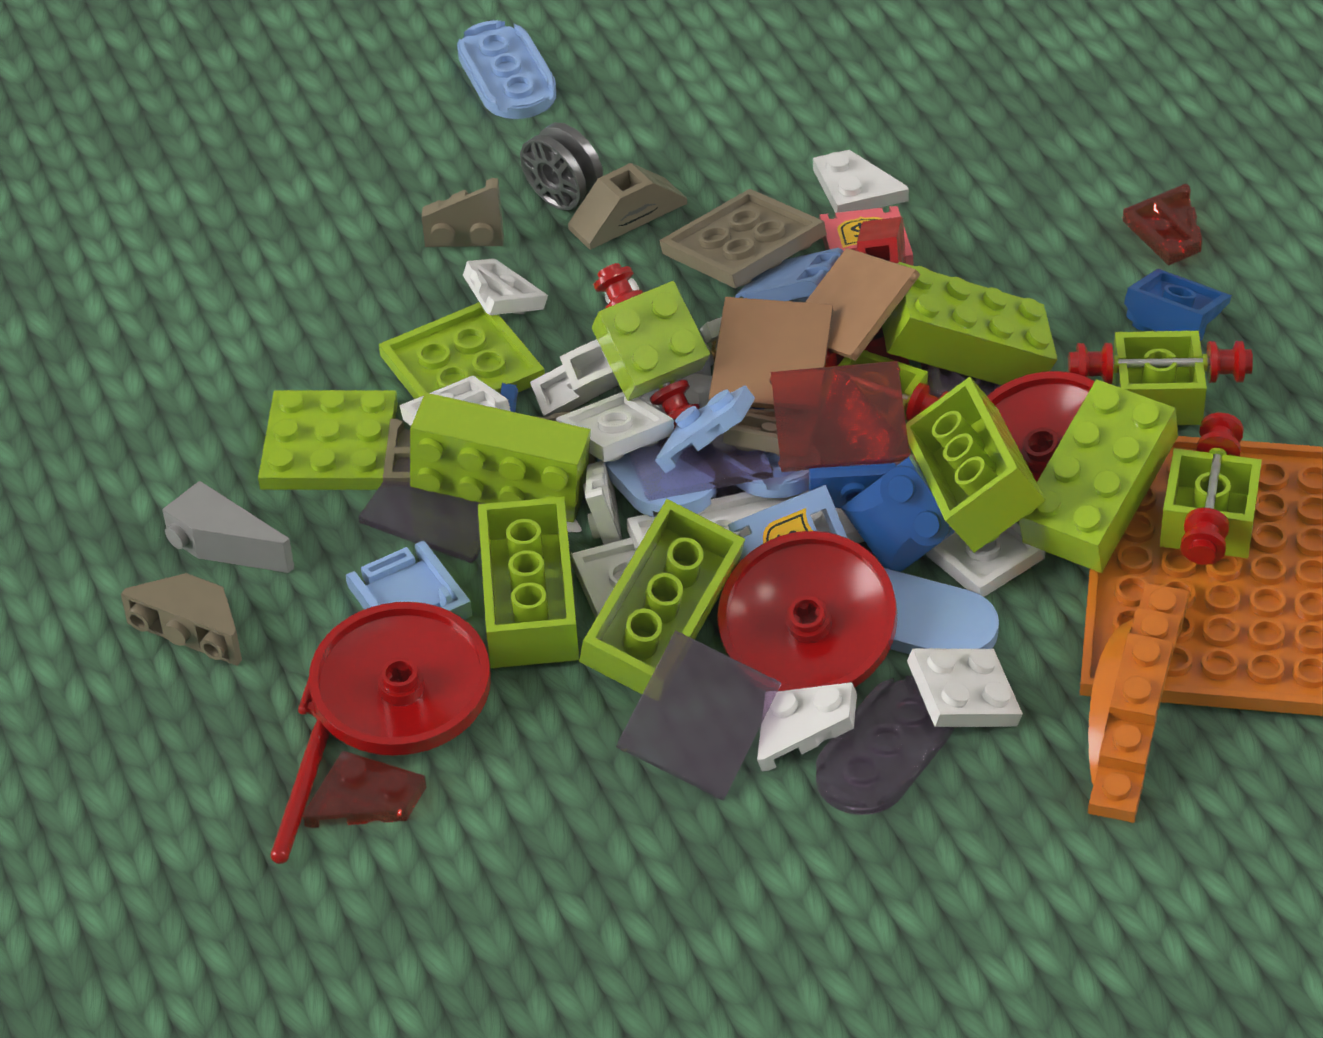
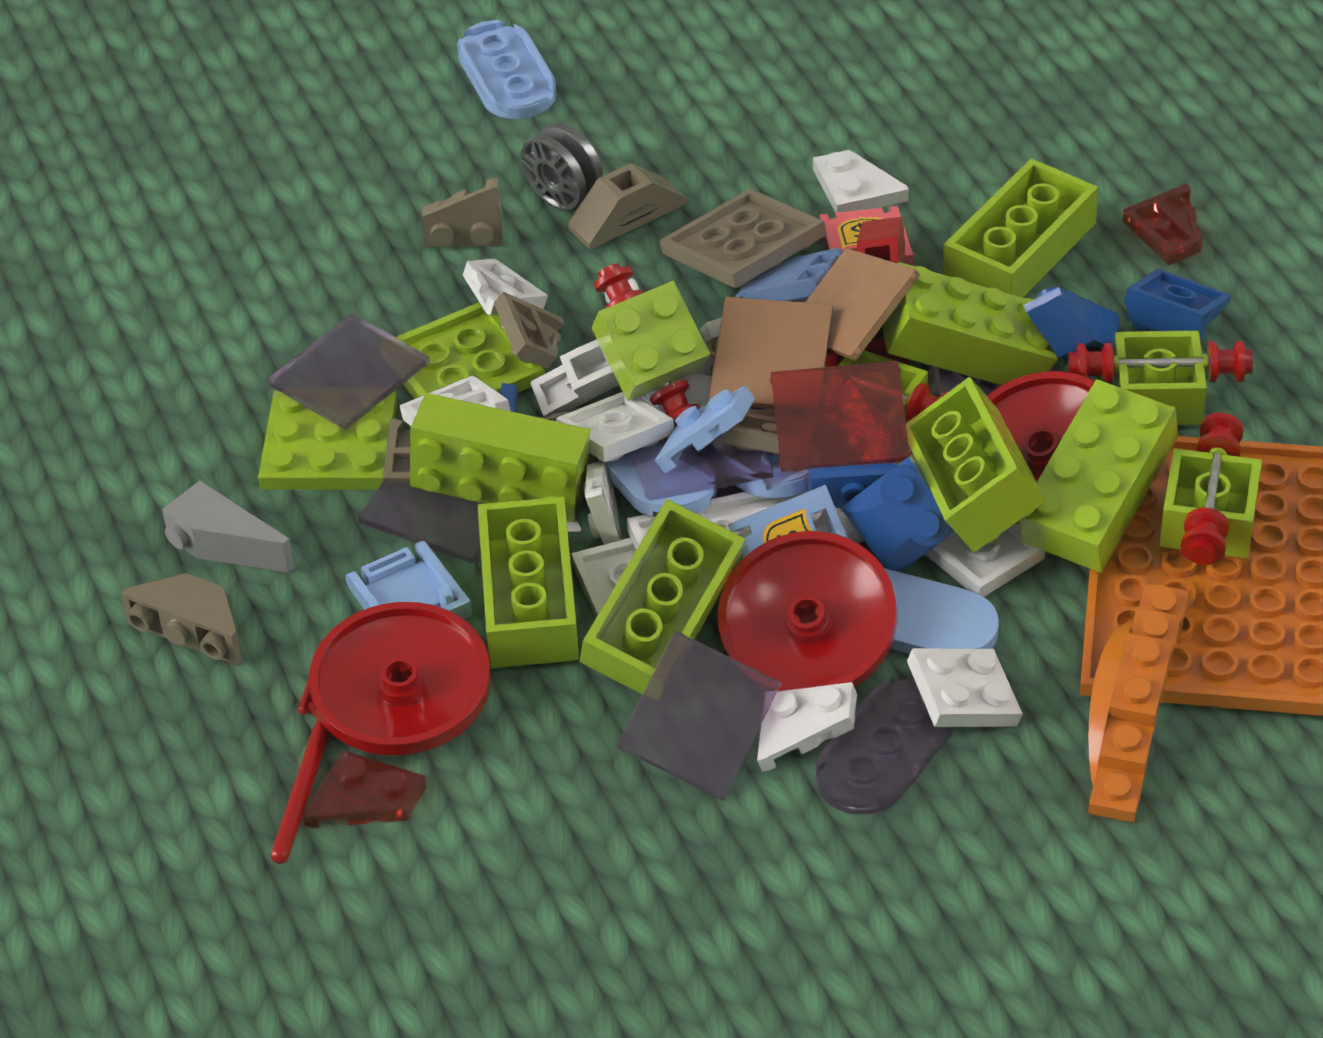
(348, 371): none -> piece
(529, 330): none -> dark tan wing
(1022, 230): none -> lime brick
(1070, 320): none -> blue slope

